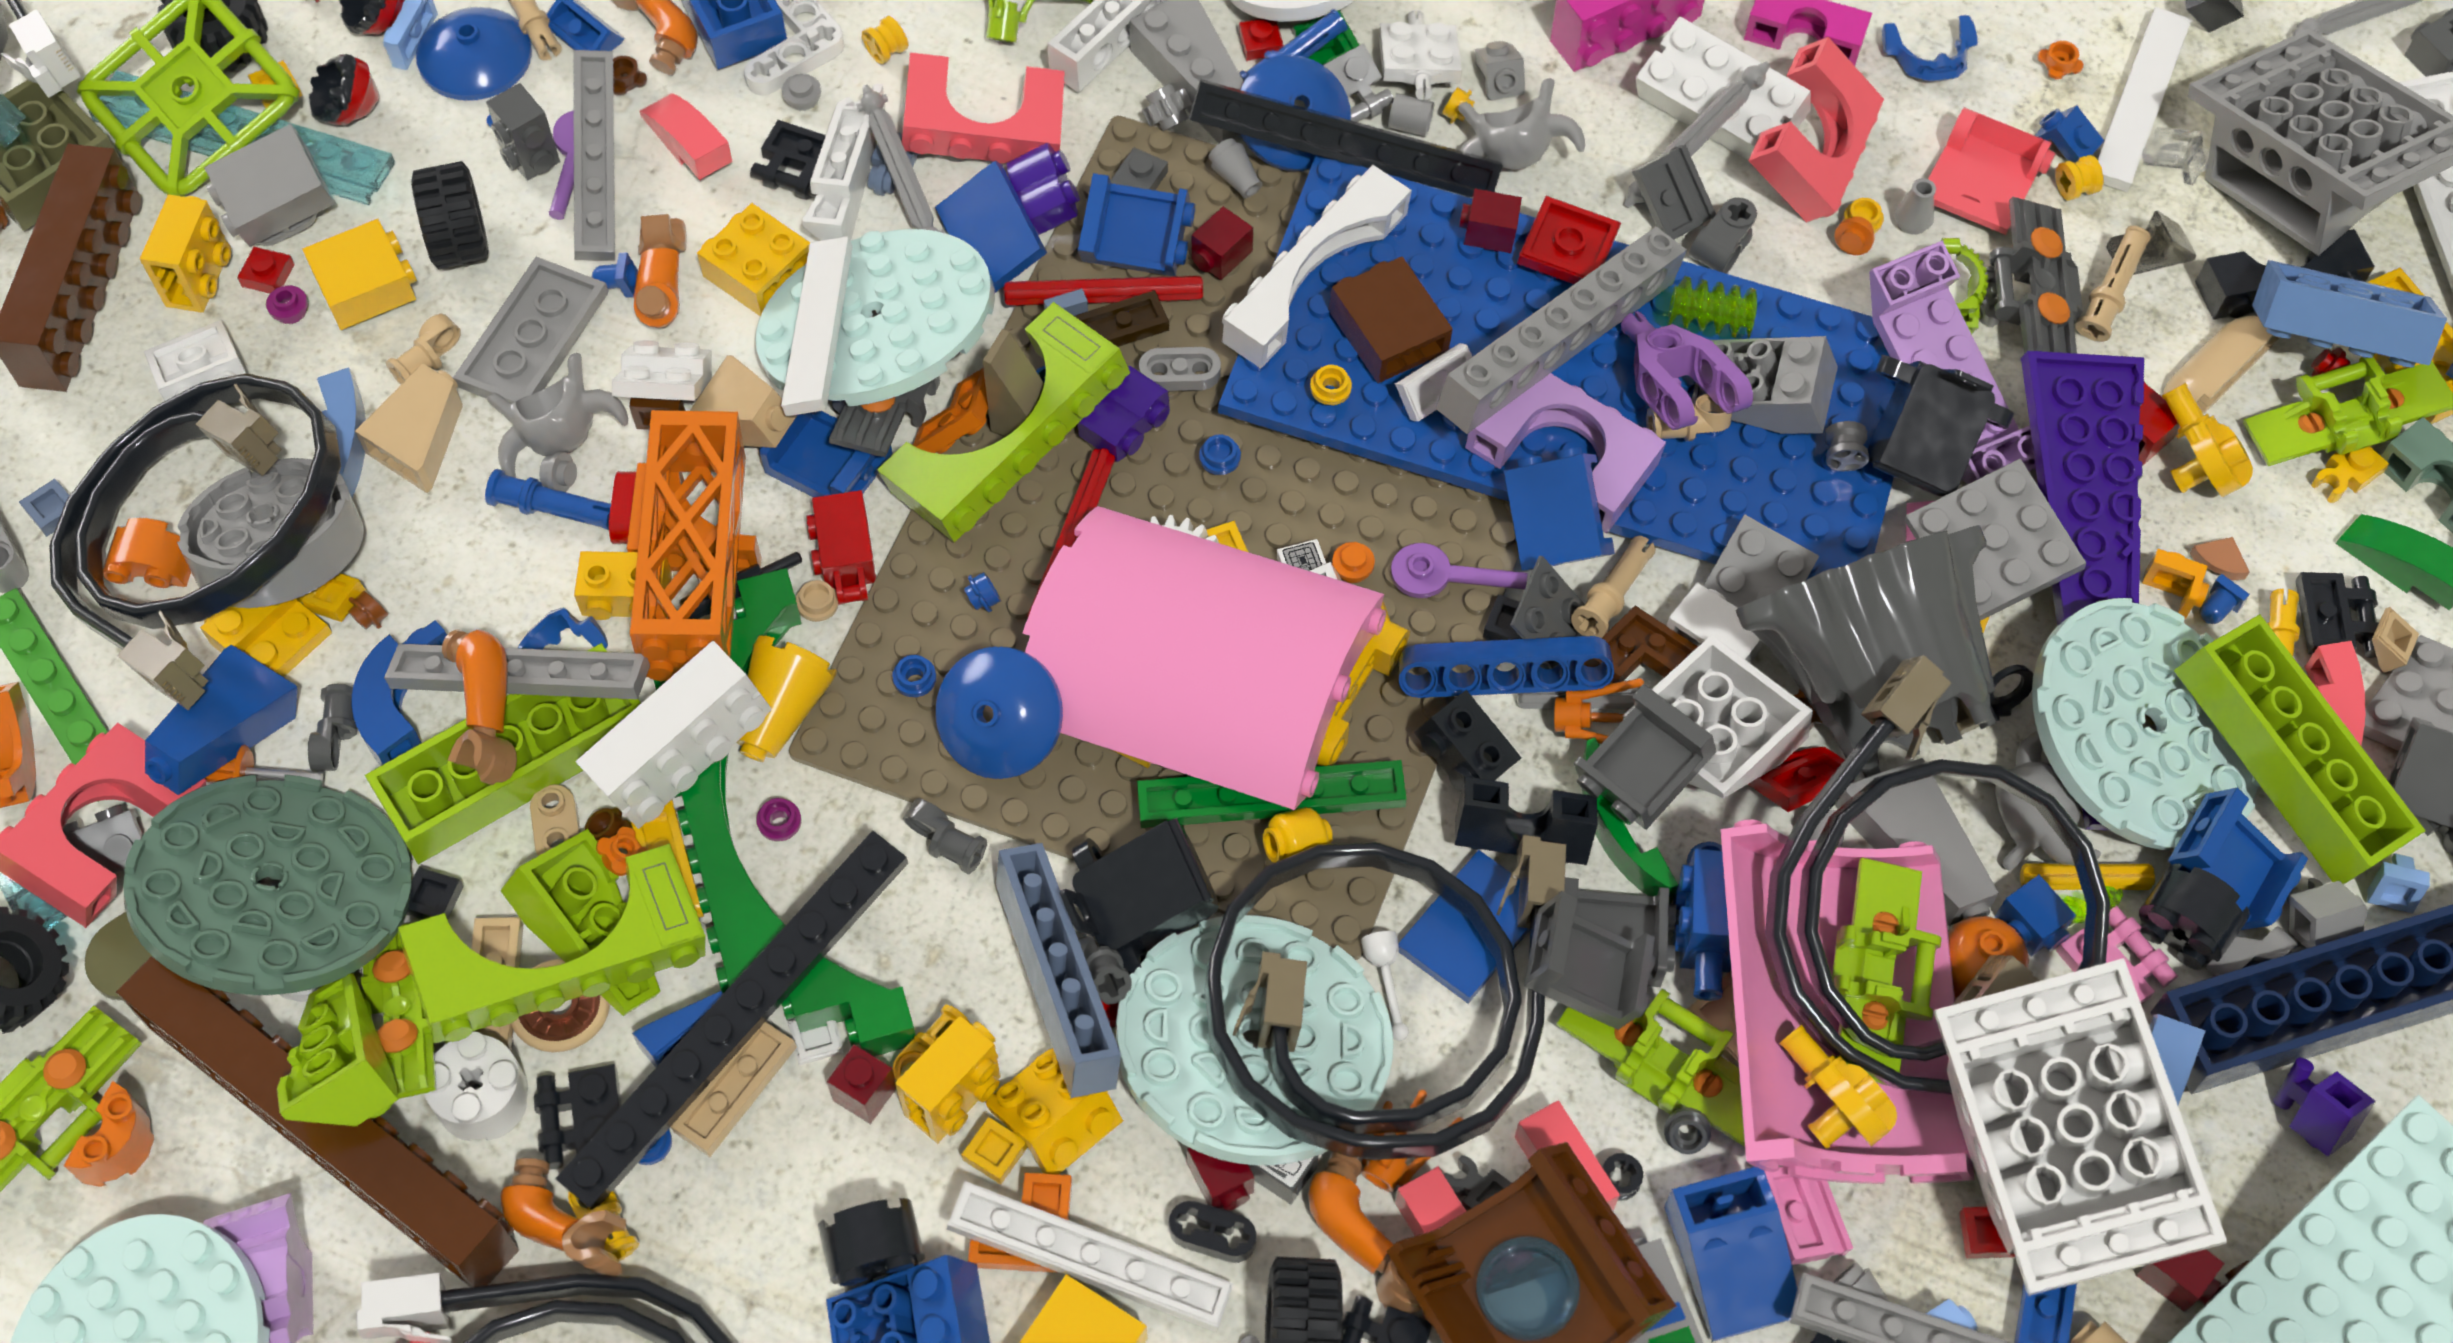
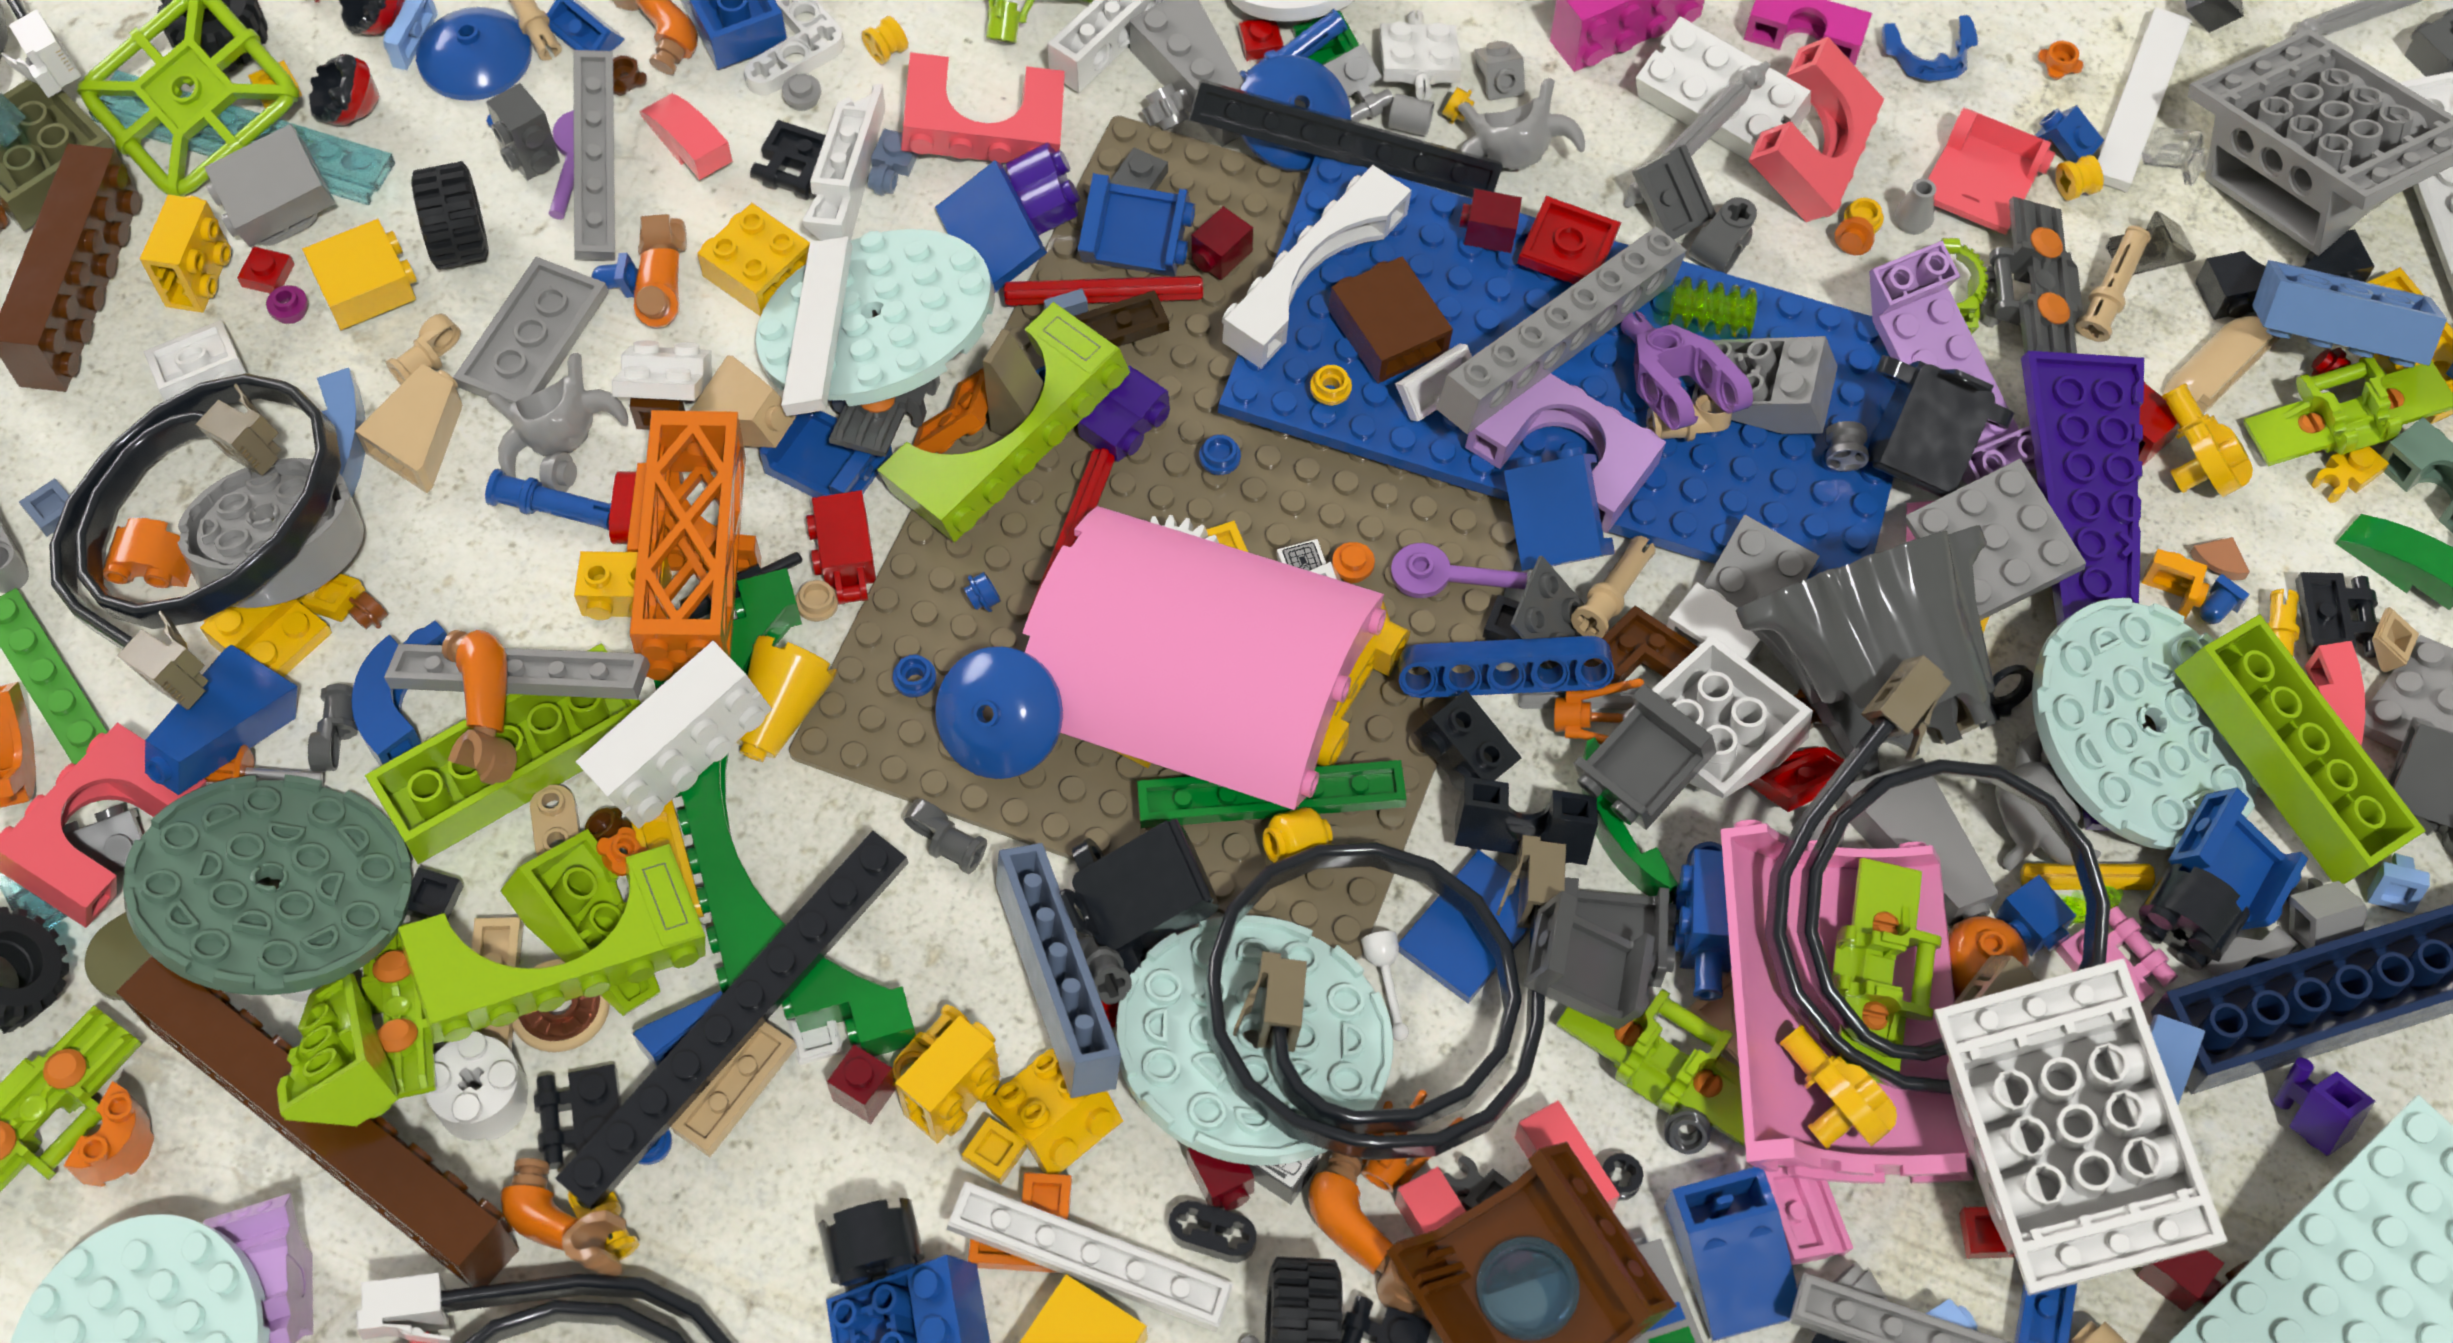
(549, 627): blue helmet -> none
(774, 809): magenta plate -> none
(897, 160): light grey wheel -> none
(1180, 367): light grey plate -> none
(1235, 167): light grey cone -> none

